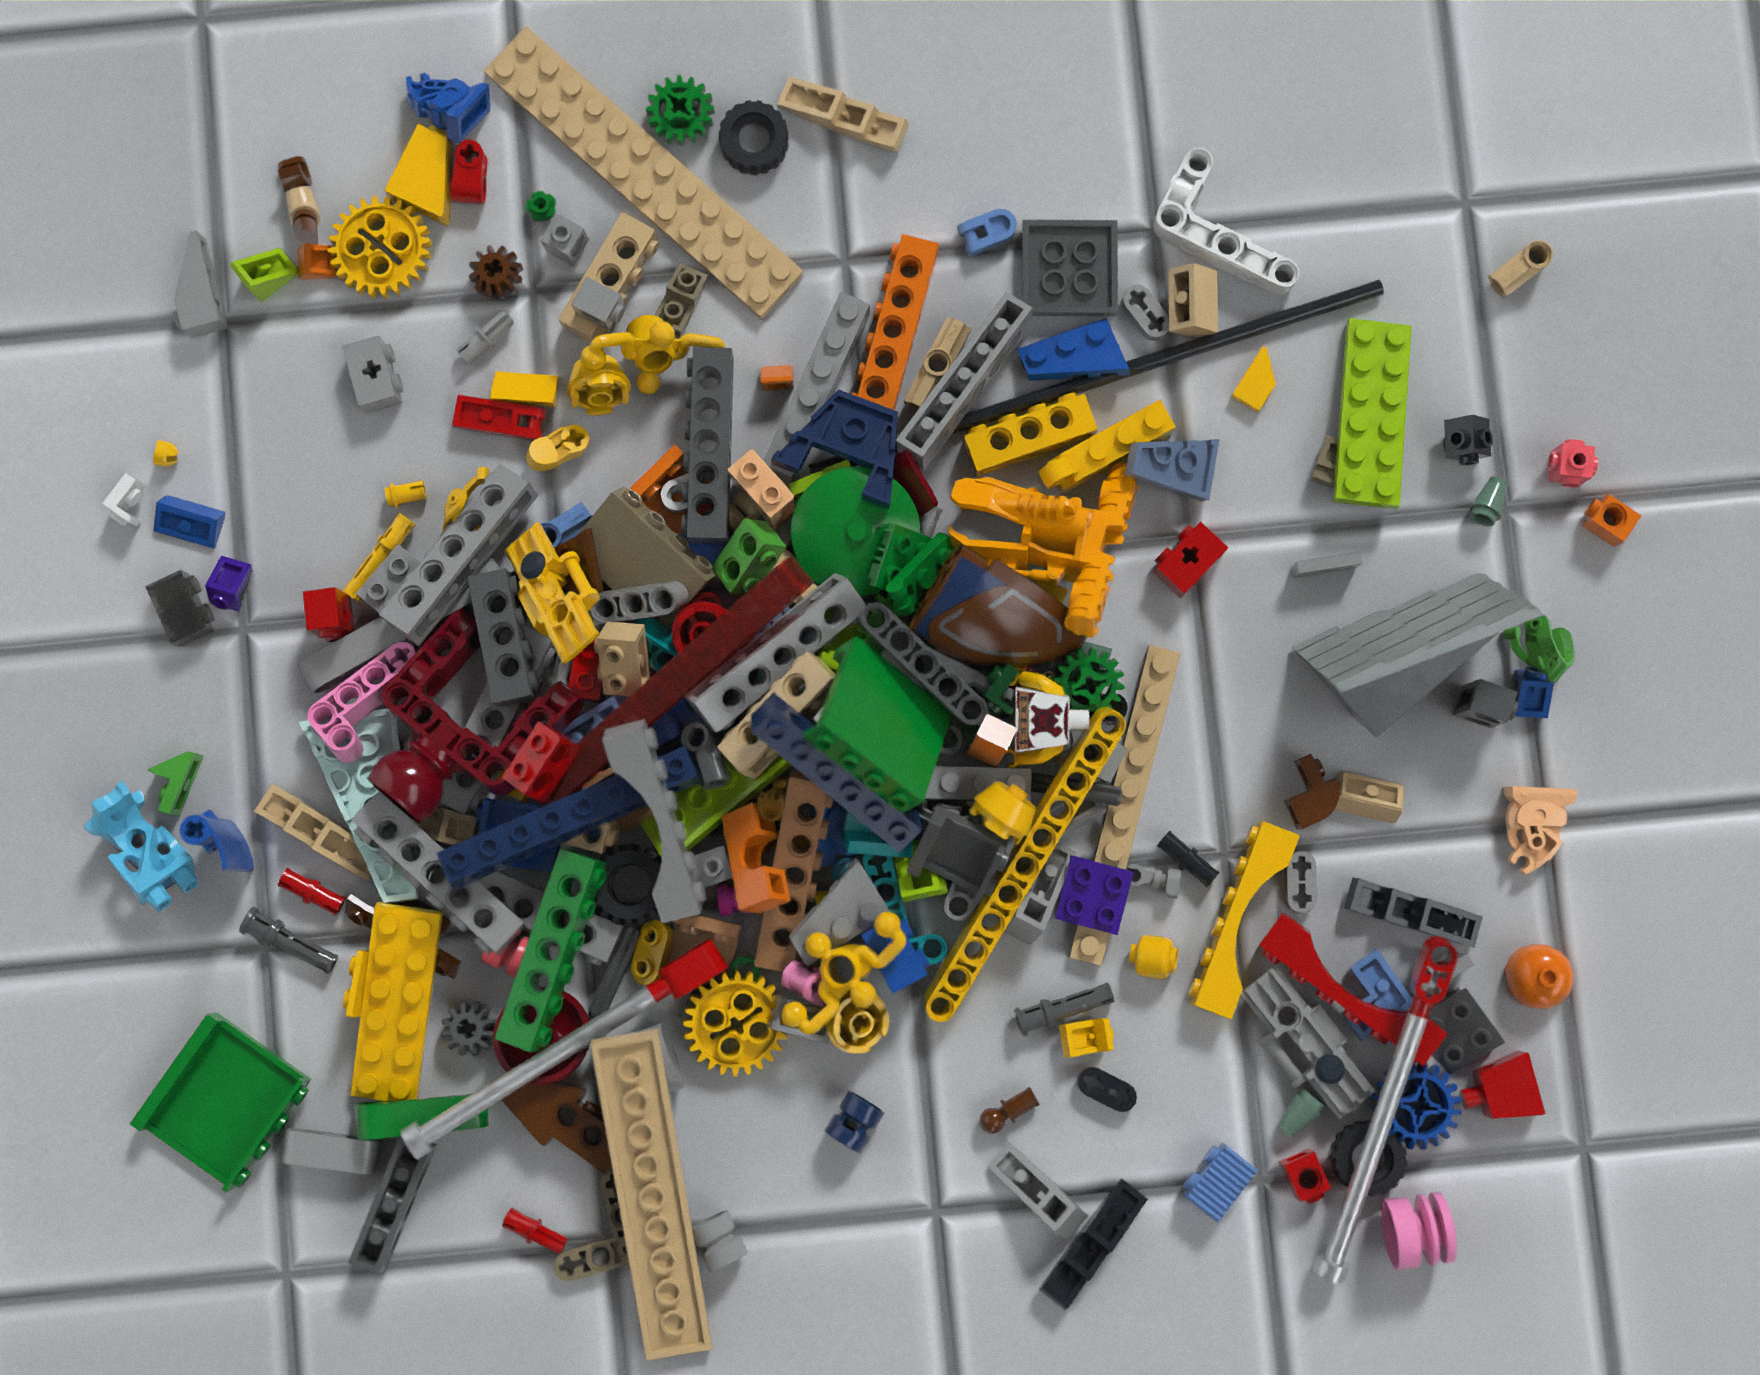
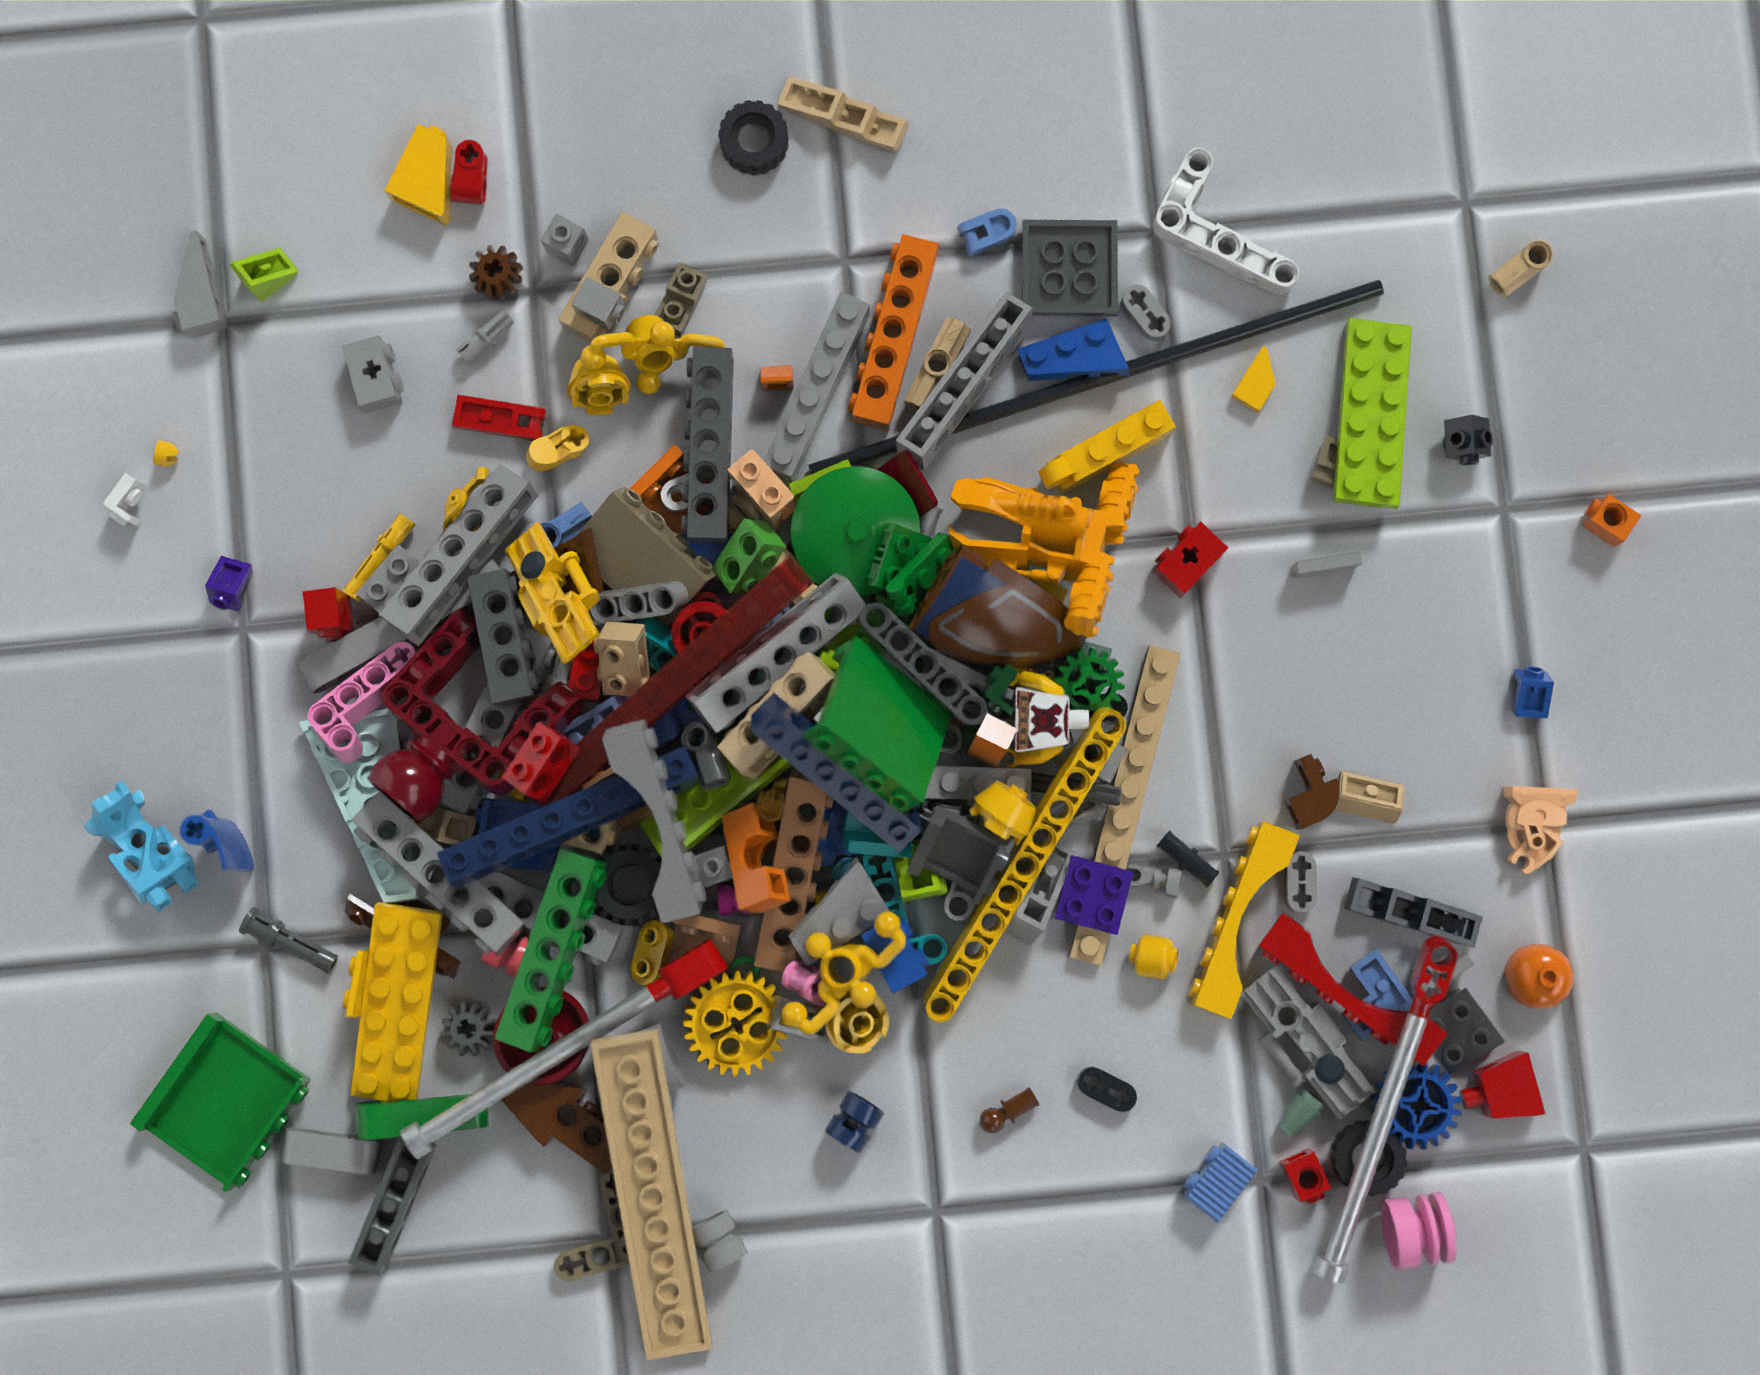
(181, 607): clear smoke brick -> none
(182, 773): bright green slope -> none
(188, 521): blue slope -> none
(301, 202): reddish brown piece -> none
(311, 891): red pin -> none
(312, 828): tan slope -> none
(315, 262): orange slope -> none
(361, 268): yellow gear -> none
(405, 493): yellow pin -> none
(449, 104): blue piece -> none
(525, 389): yellow slope -> none
(534, 1231): red axle -> none
(546, 212): green plate -> none
(615, 971): dark grey axle -> none
(644, 172): tan plate -> none
(688, 99): green gear -> none
(853, 431): dark blue wing -> none
(1038, 1191): light grey slope -> none
(1049, 1012): dark grey pin -> none
(1079, 426): yellow brick -> none
(1086, 1037): yellow bracket -> none
(1093, 1244): black slope -> none
(1175, 466): sand blue wing -> none
(1193, 300): tan brick -> none
(1403, 653): light grey piece -> none
(1486, 703): dark grey brick -> none
(1489, 503): sand green cone -> none
(1553, 647): bright green helmet -> none
(1563, 468): coral brick -> none

